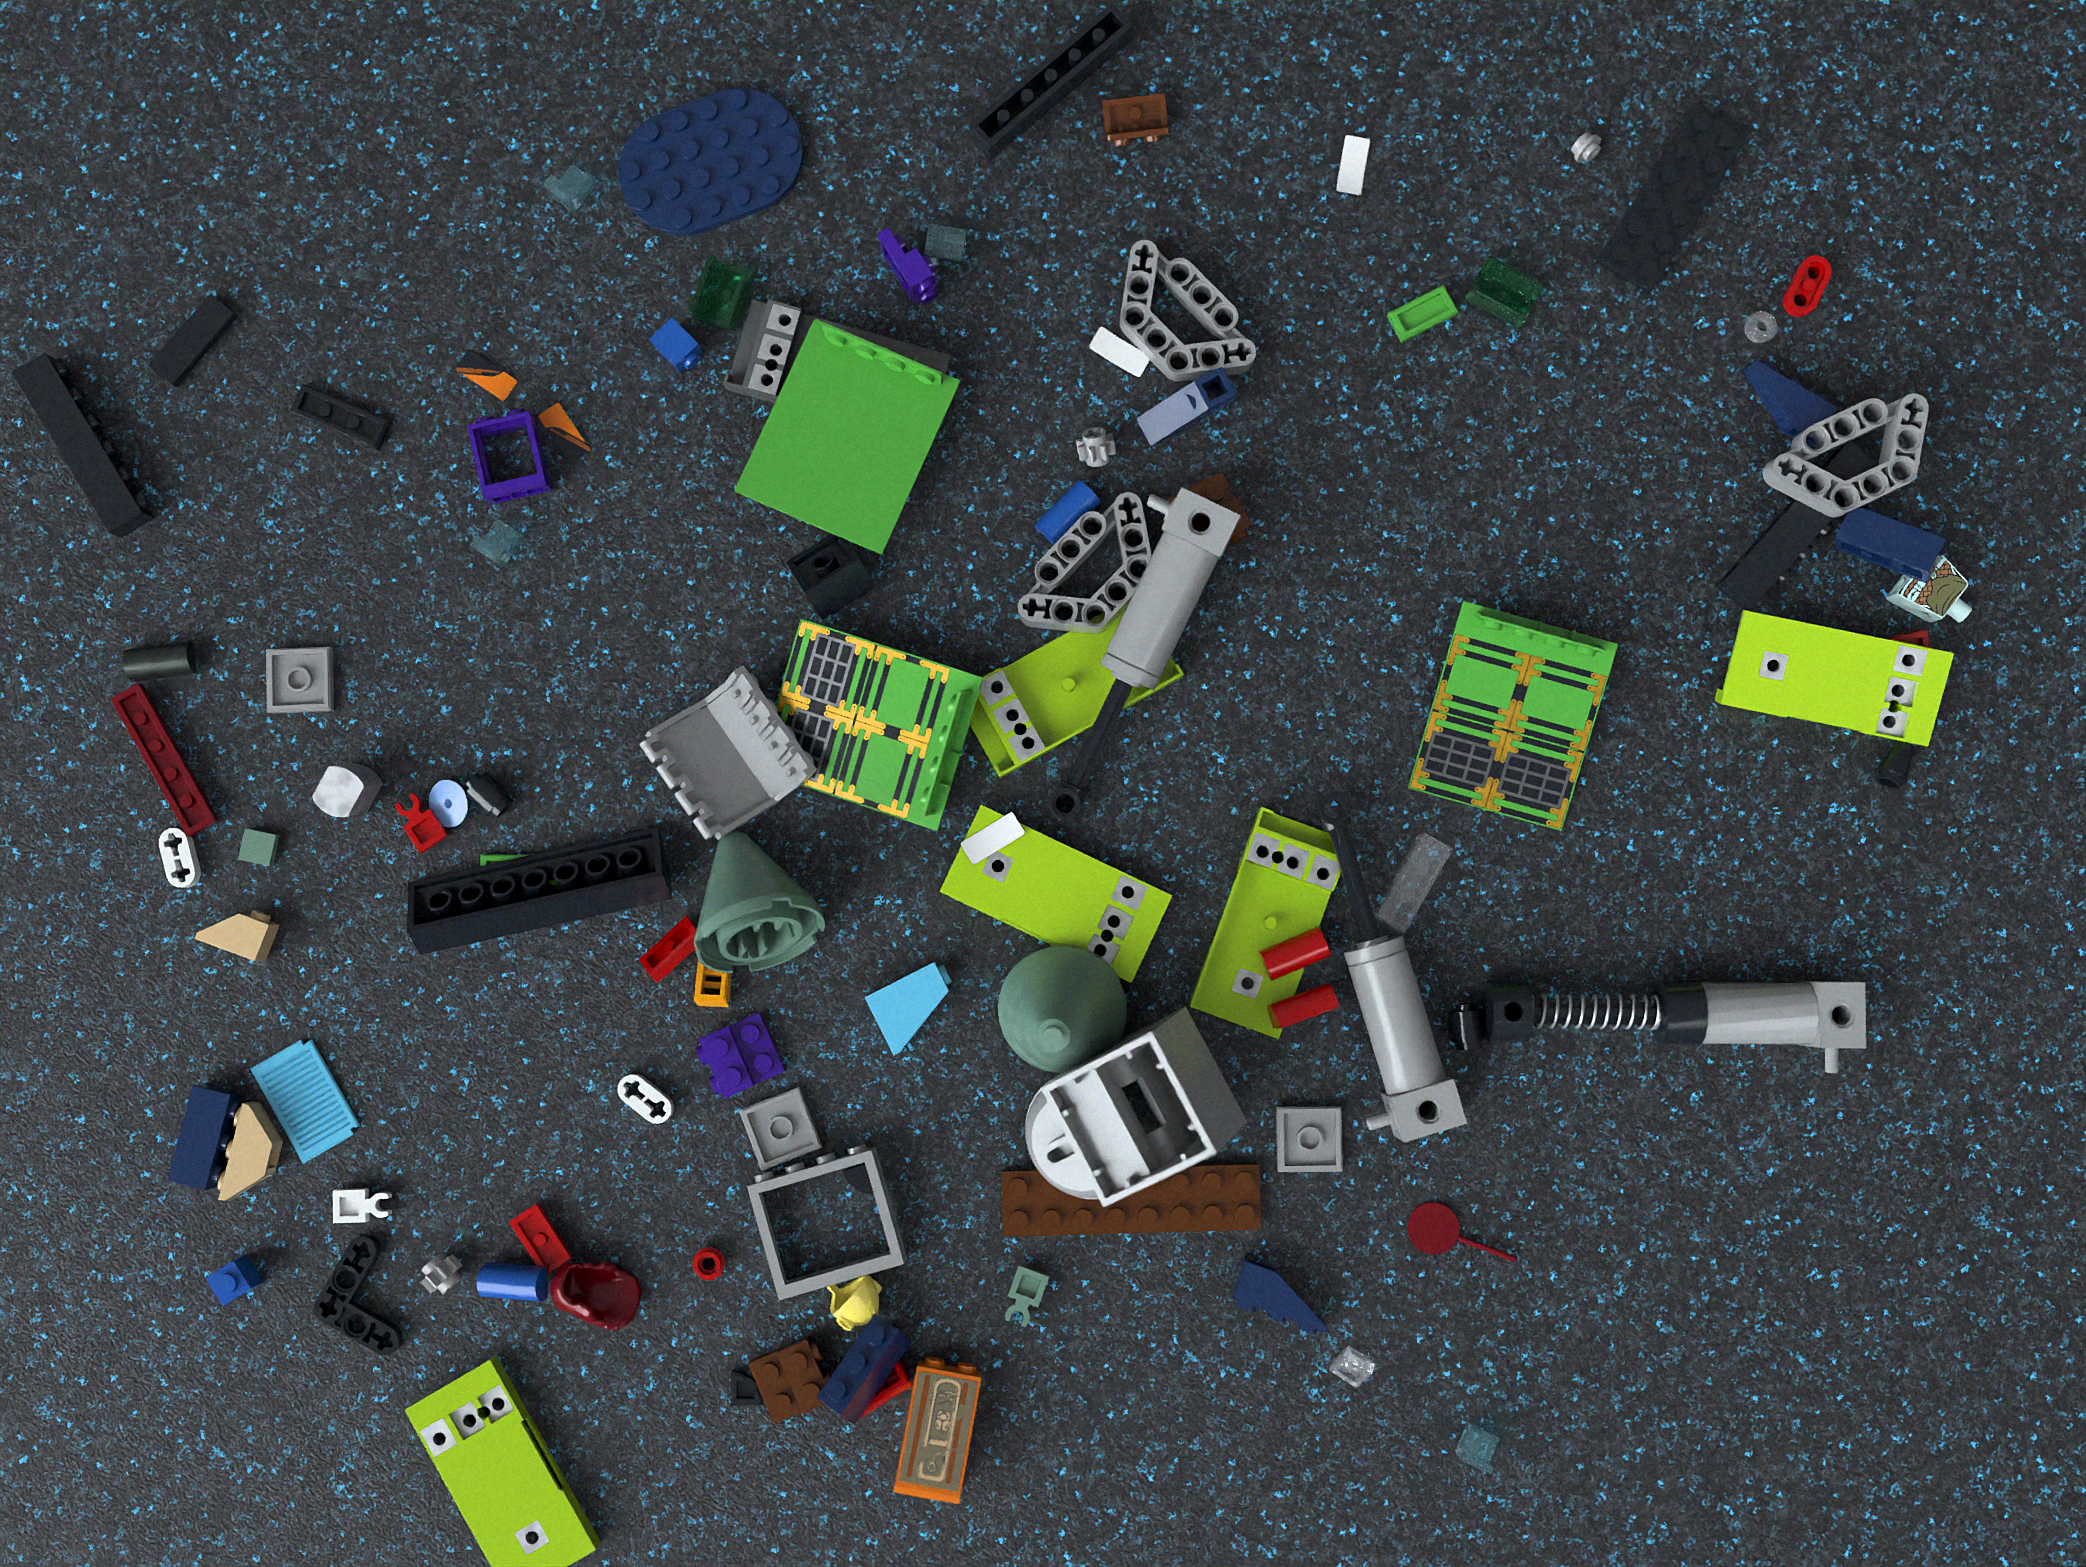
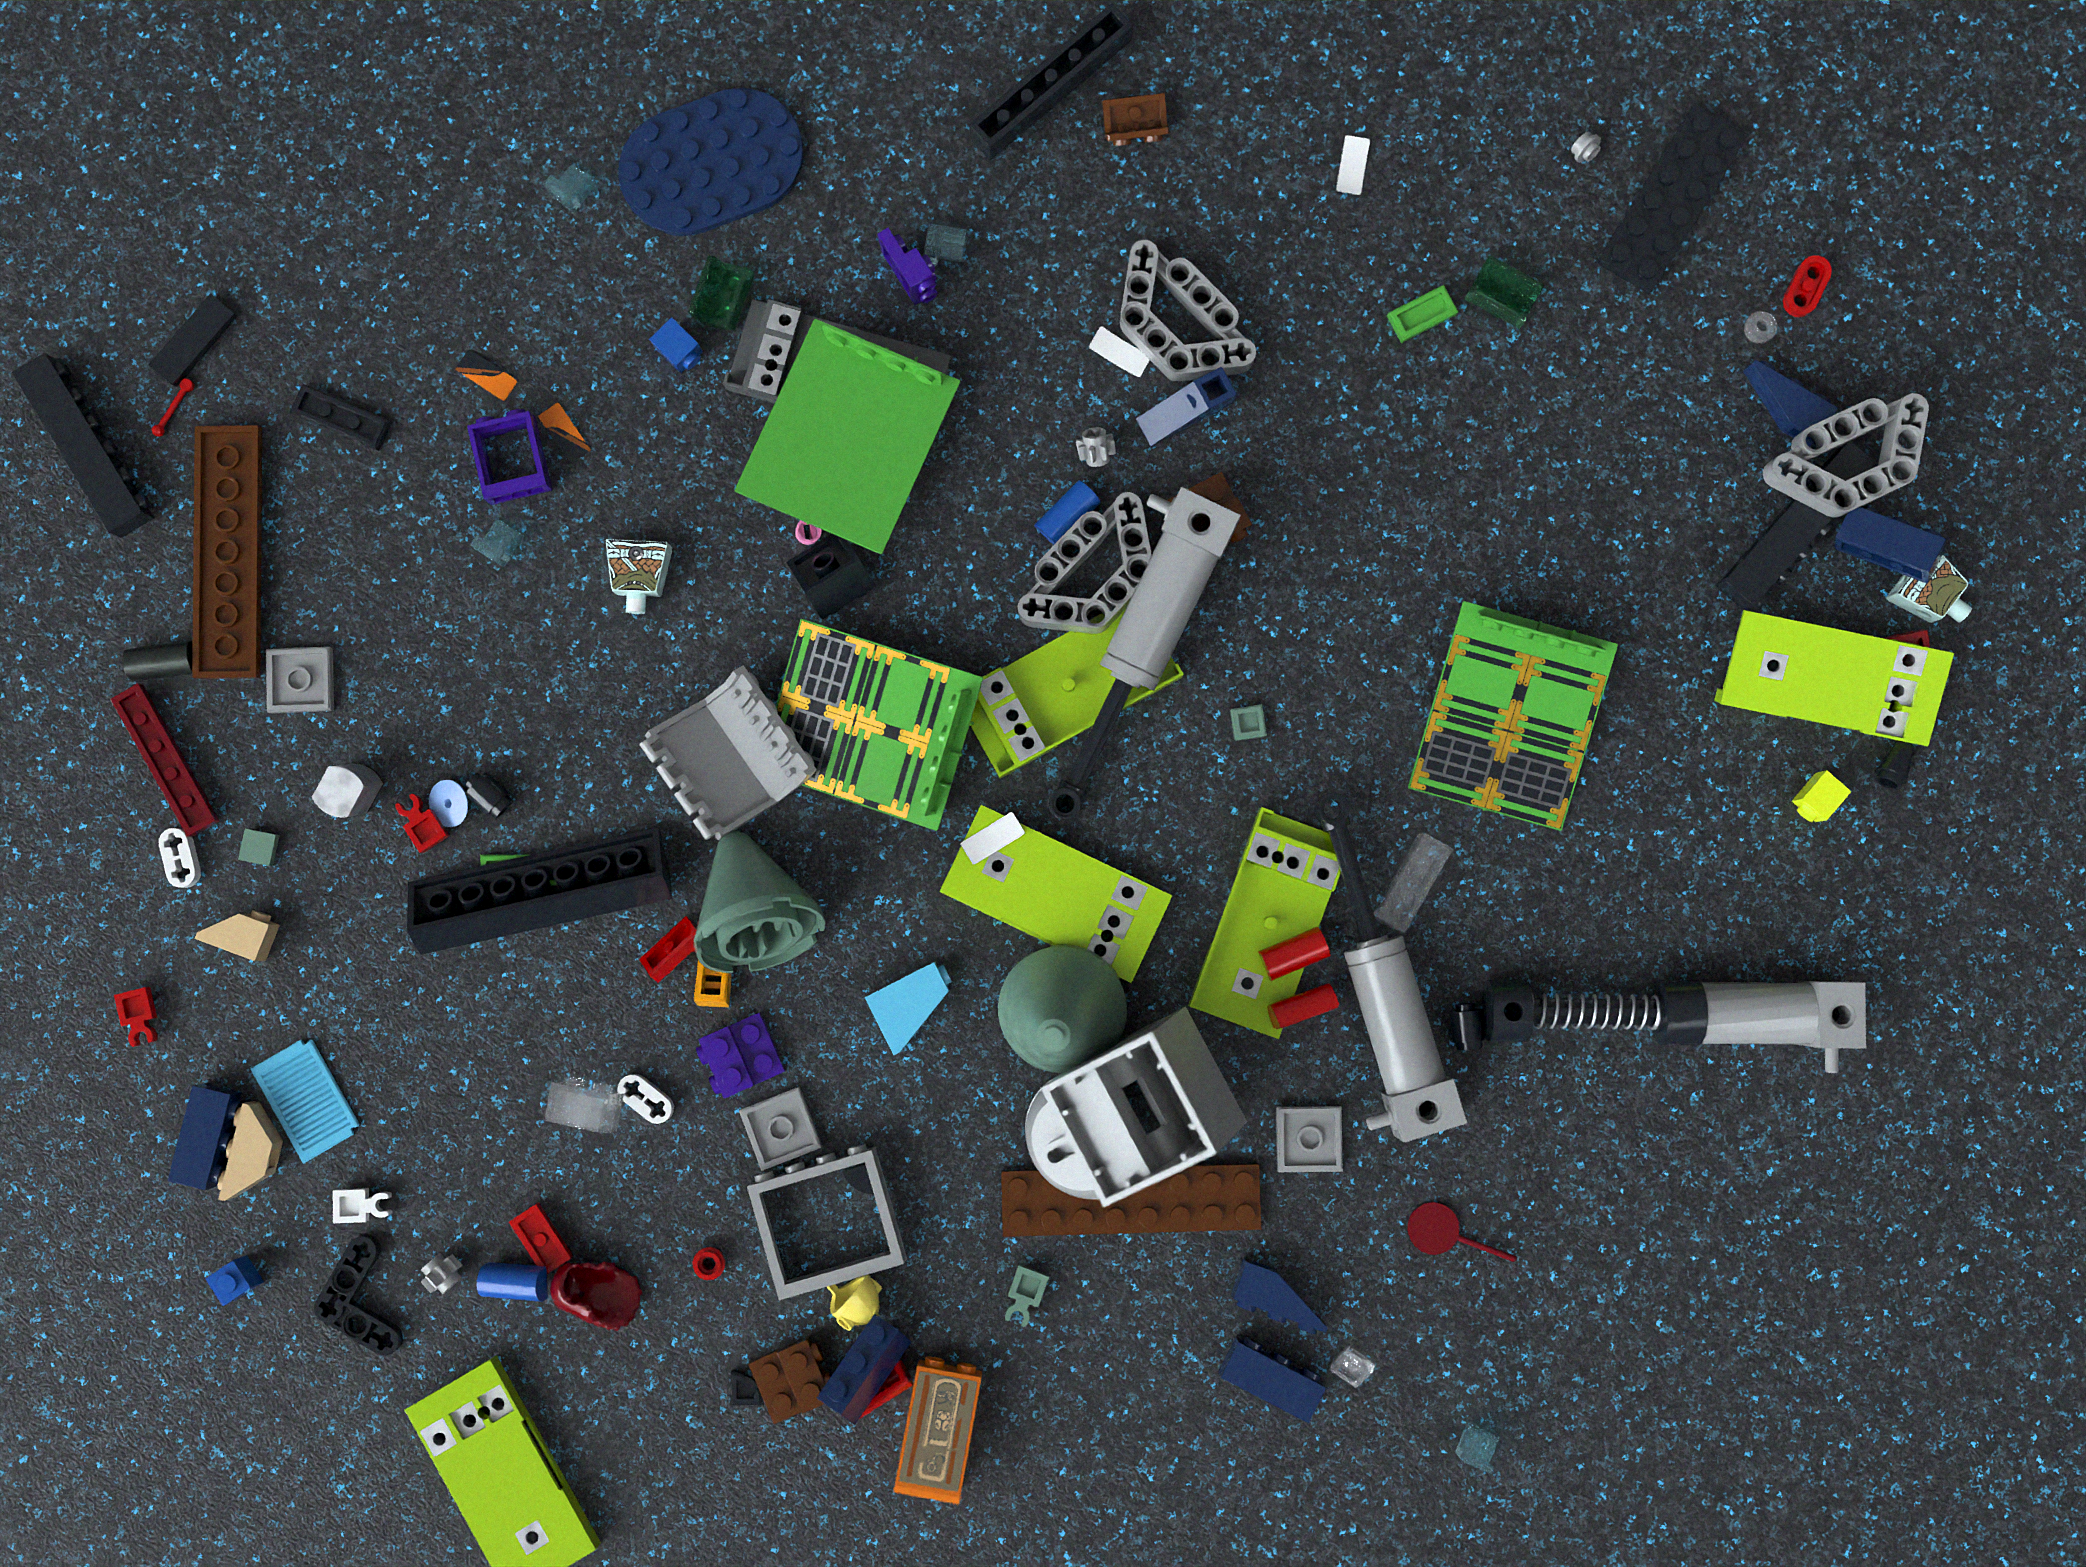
(136, 1010): none -> red plate
(186, 386): none -> red hinge
(227, 552): none -> reddish brown plate
(584, 1106): none -> clear brick
(637, 570): none -> torso
(814, 533): none -> bright pink hinge
(1248, 722): none -> sand green tile
(1272, 1378): none -> dark blue brick
(1820, 797): none -> neon yellow brick

